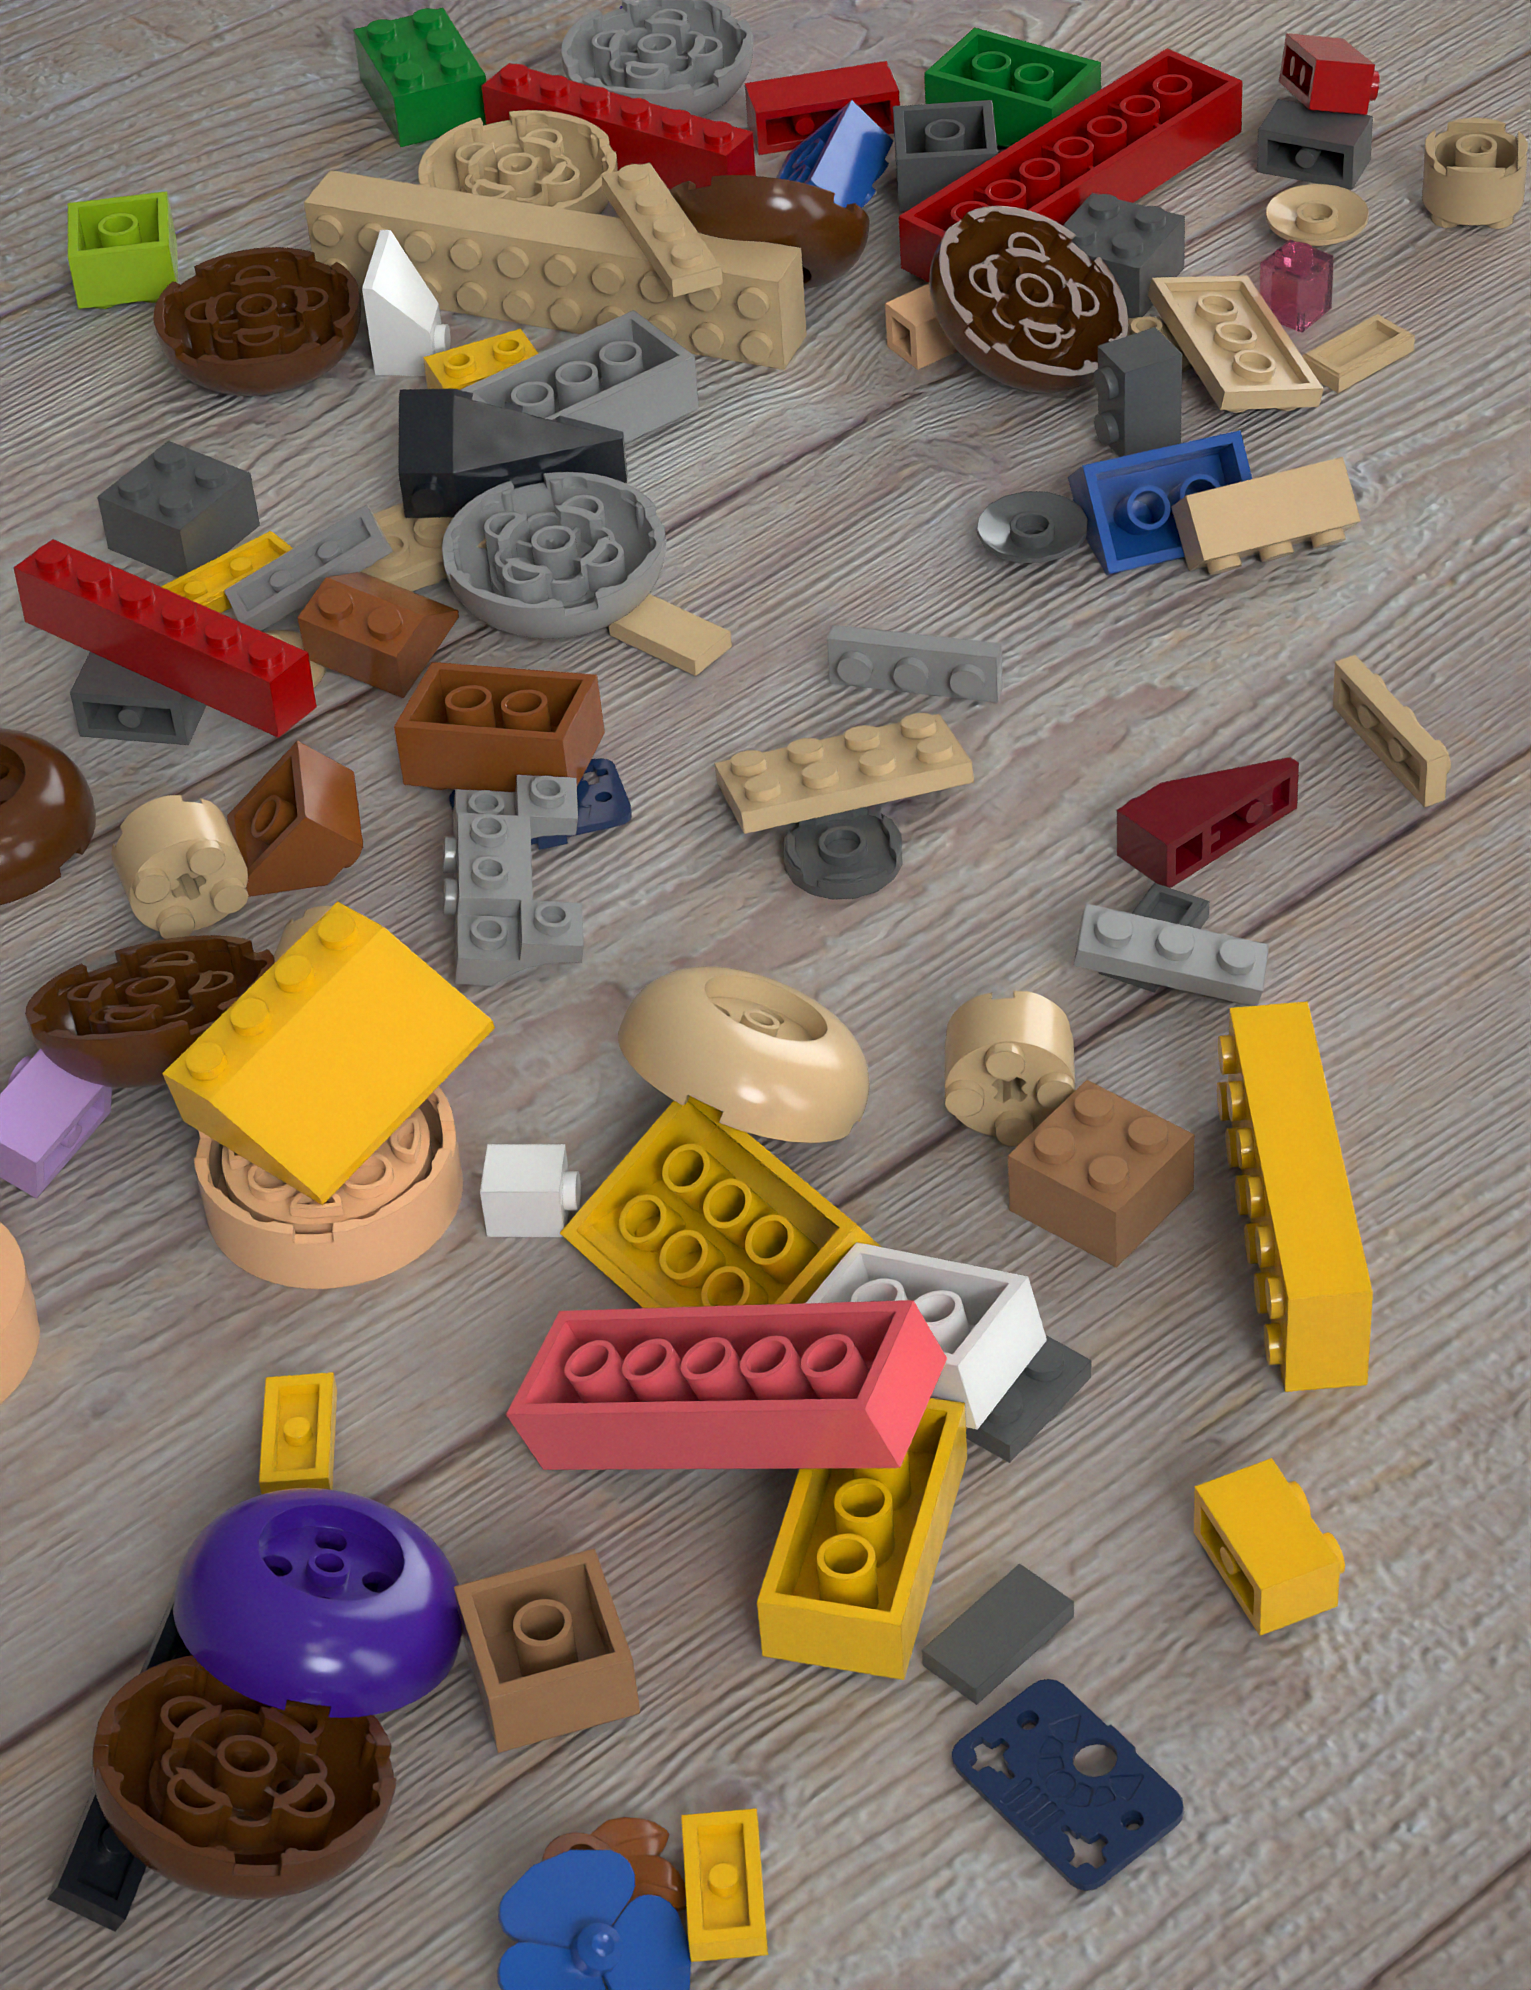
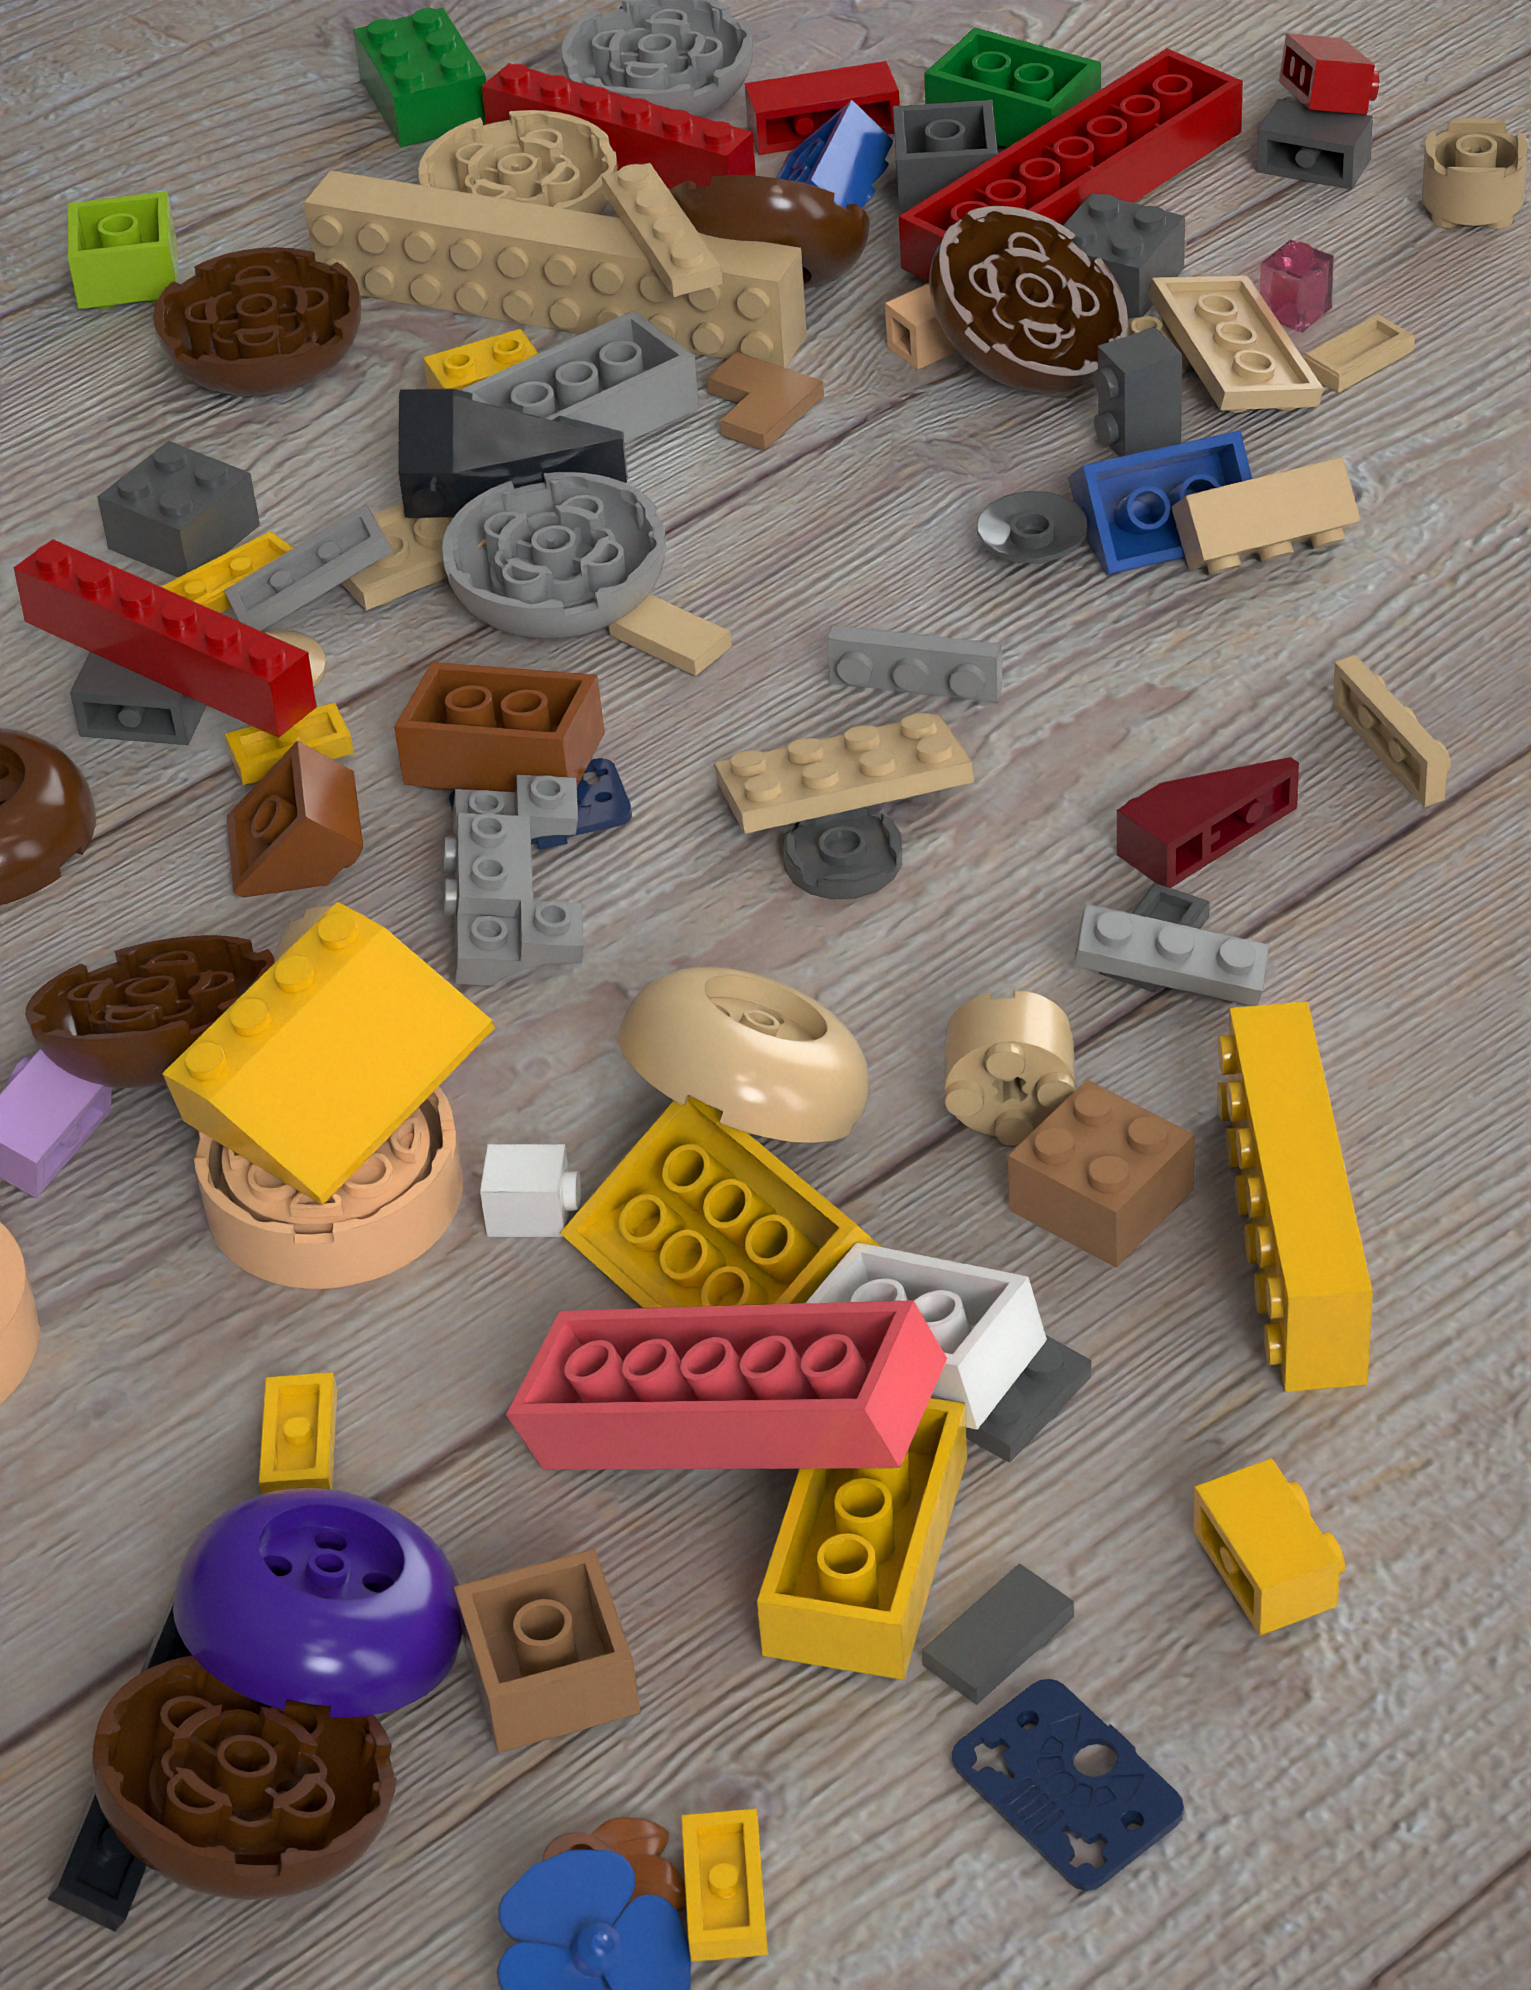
(180, 865): tan brick -> none
(257, 751): none -> yellow plate
(373, 630): dark orange slope -> none
(400, 312): white slope -> none
(766, 398): none -> medium nougat tile
(1317, 214): tan dish -> none

